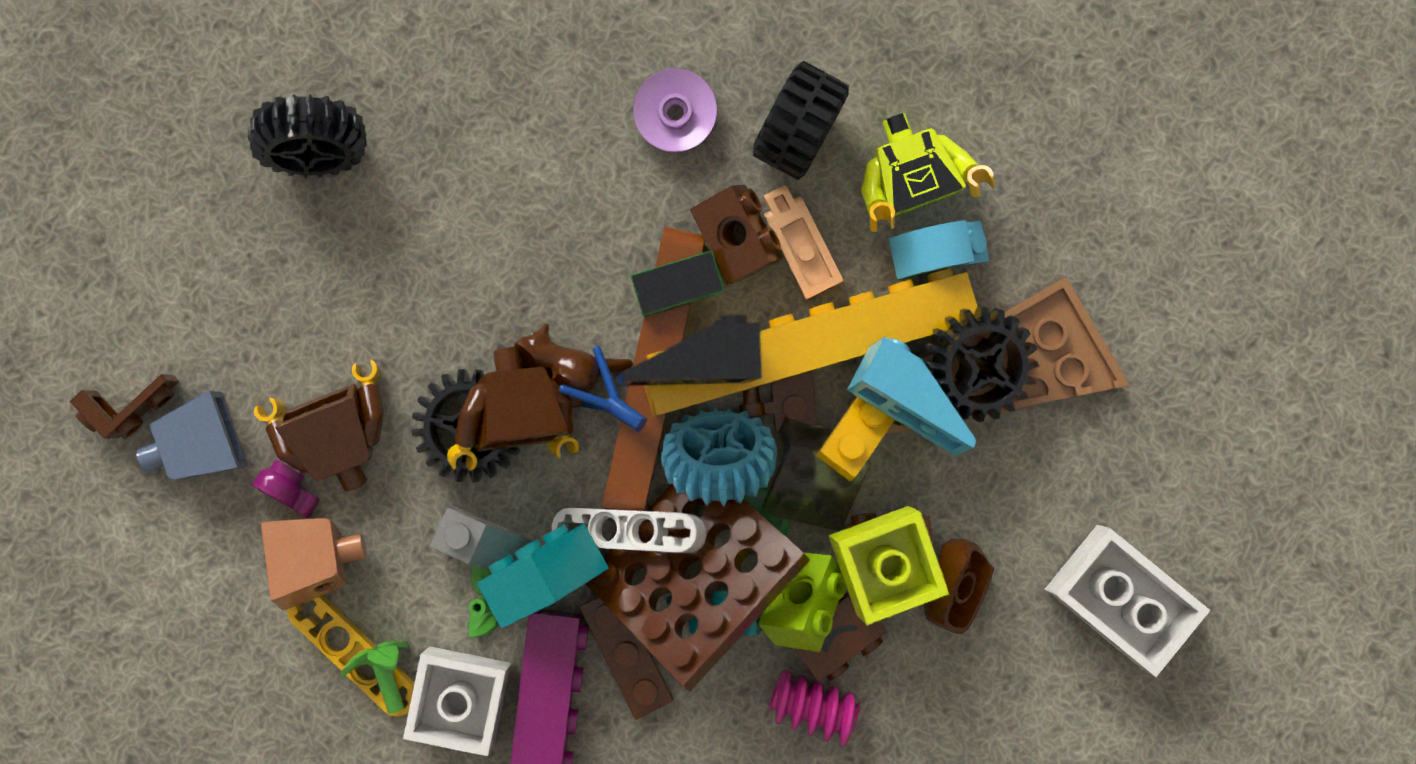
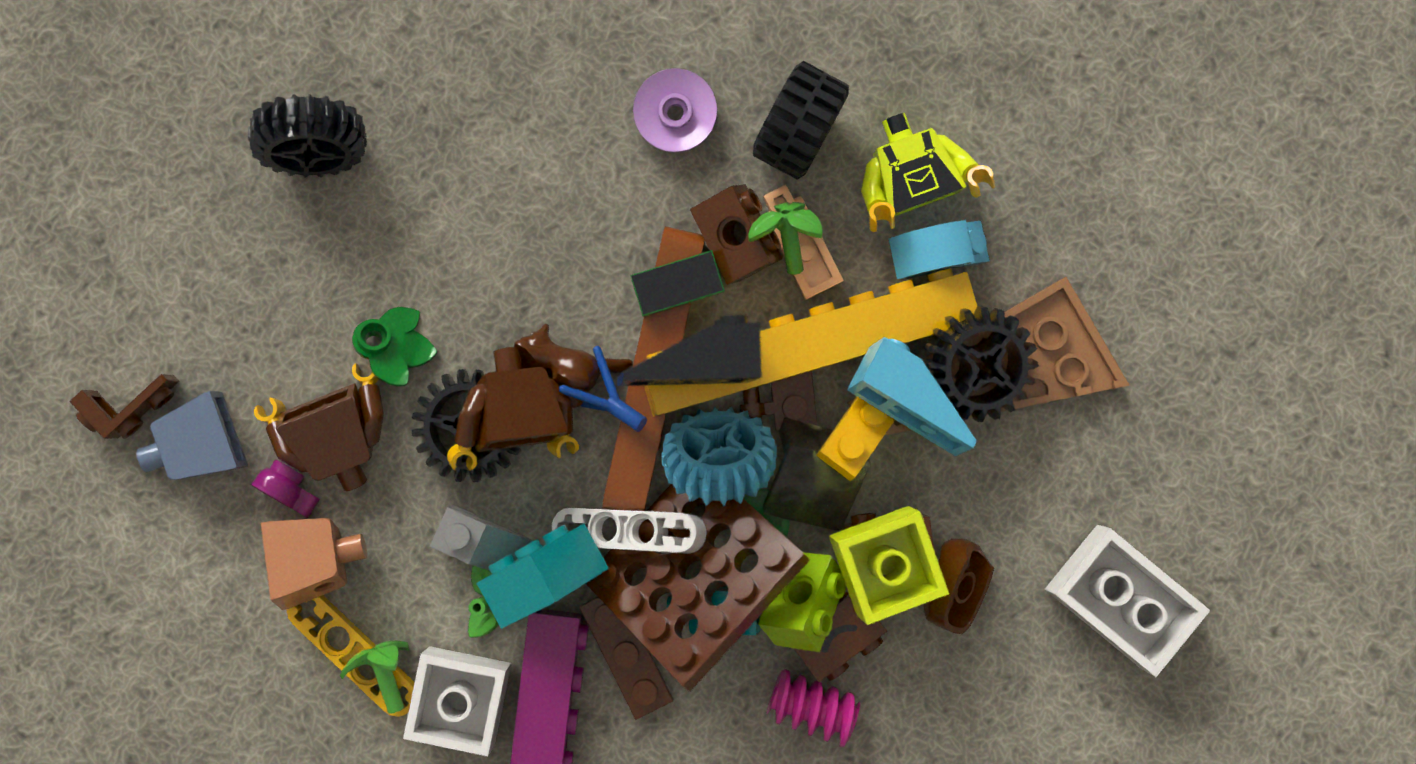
(399, 348): none -> green plate
(789, 220): none -> bright green plant

